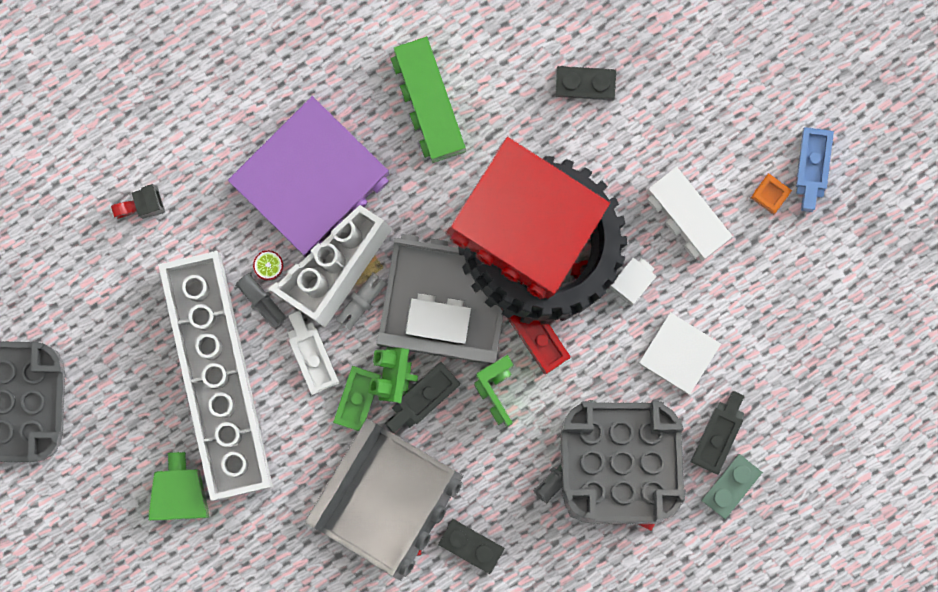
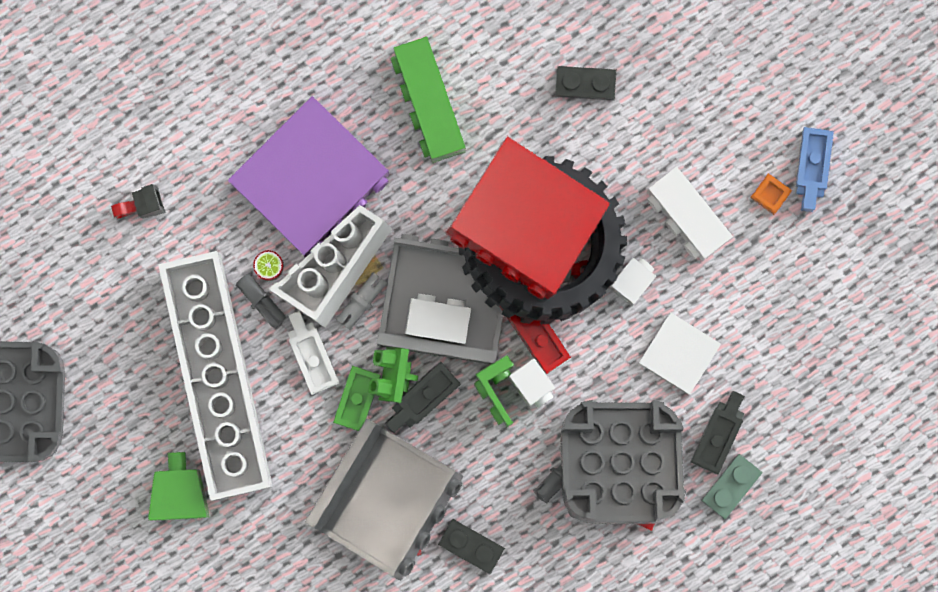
(532, 384): none -> white brick

